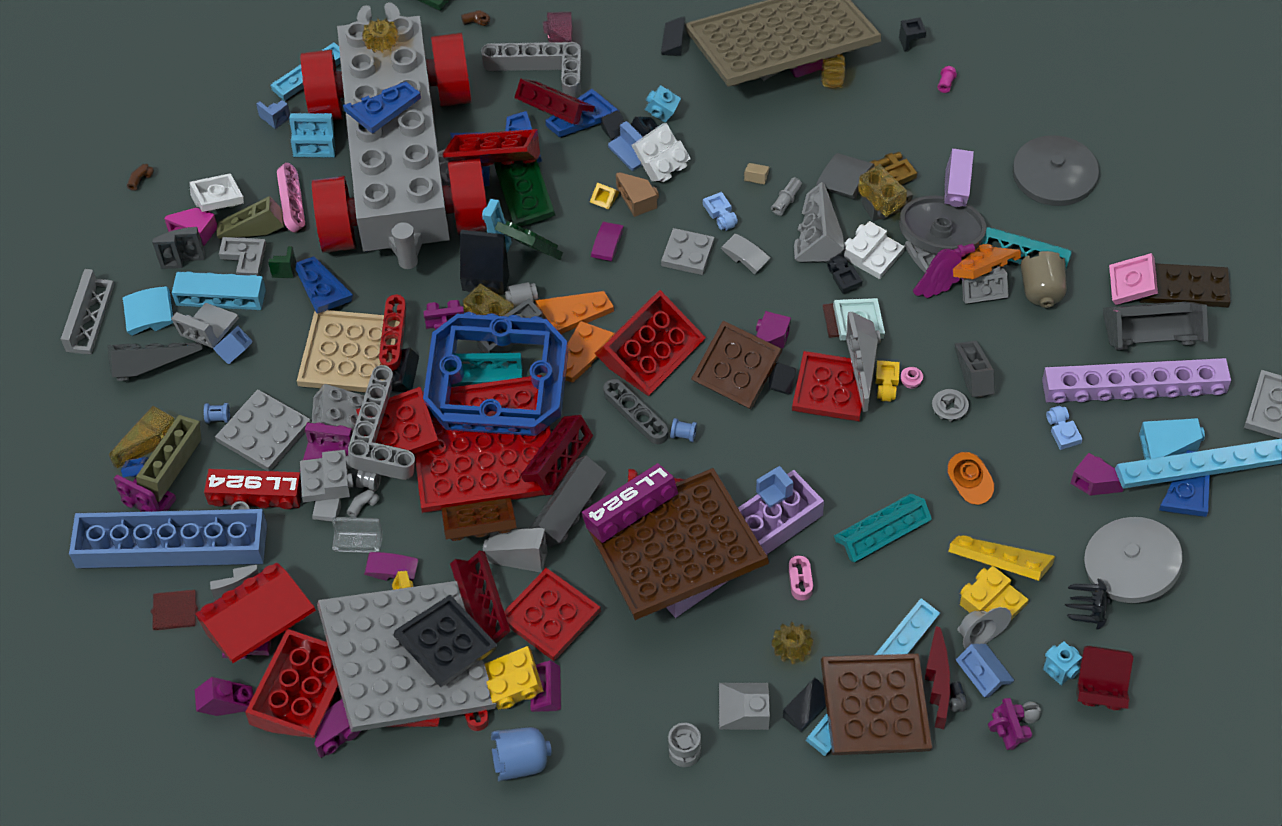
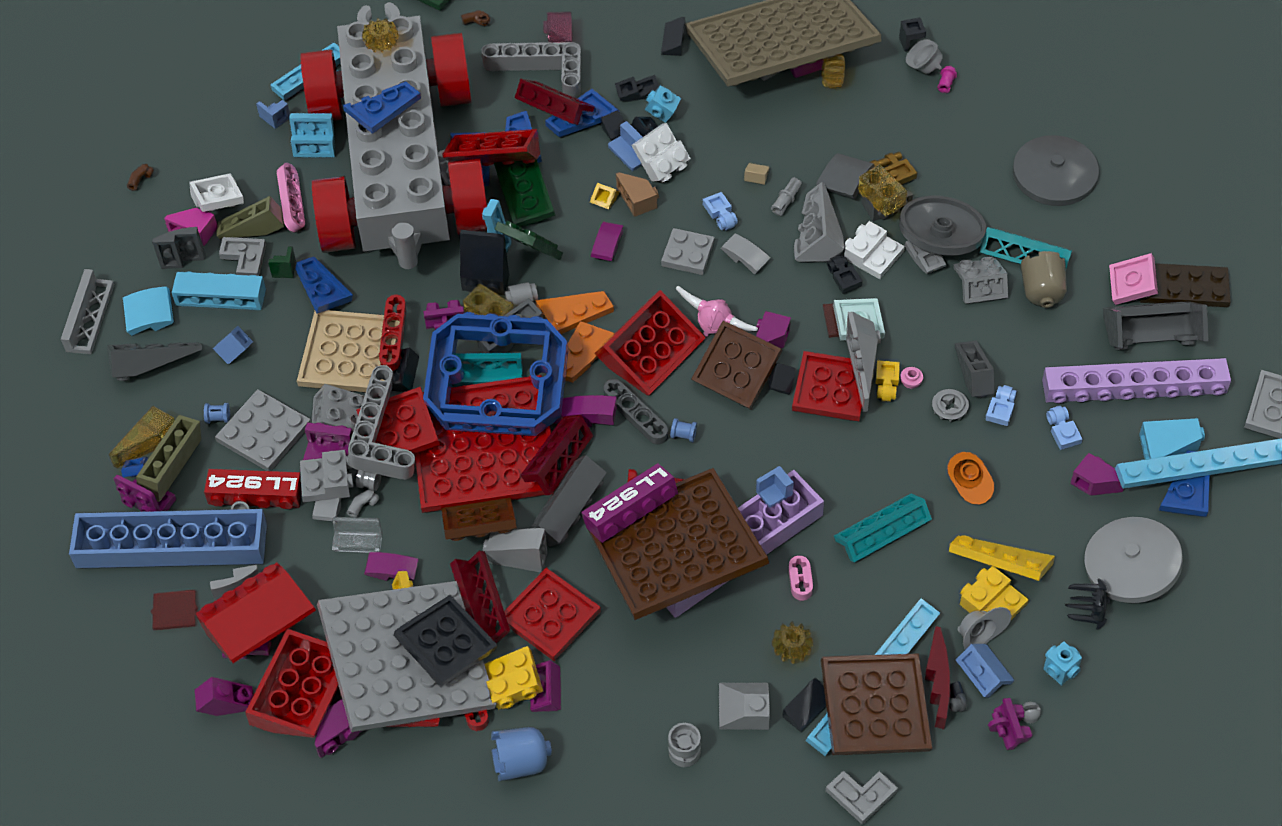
(206, 325): light grey bracket -> none
(593, 408): none -> magenta slope
(636, 90): none -> black slope
(713, 313): none -> bright pink helmet
(858, 800): none -> light grey plate
(925, 56): none -> light grey piece
(940, 271): magenta animal -> none
(958, 177): lavender slope -> none
(983, 260): orange wing -> none
(1001, 406): none -> light blue plate
(1104, 677): dark red bracket -> none

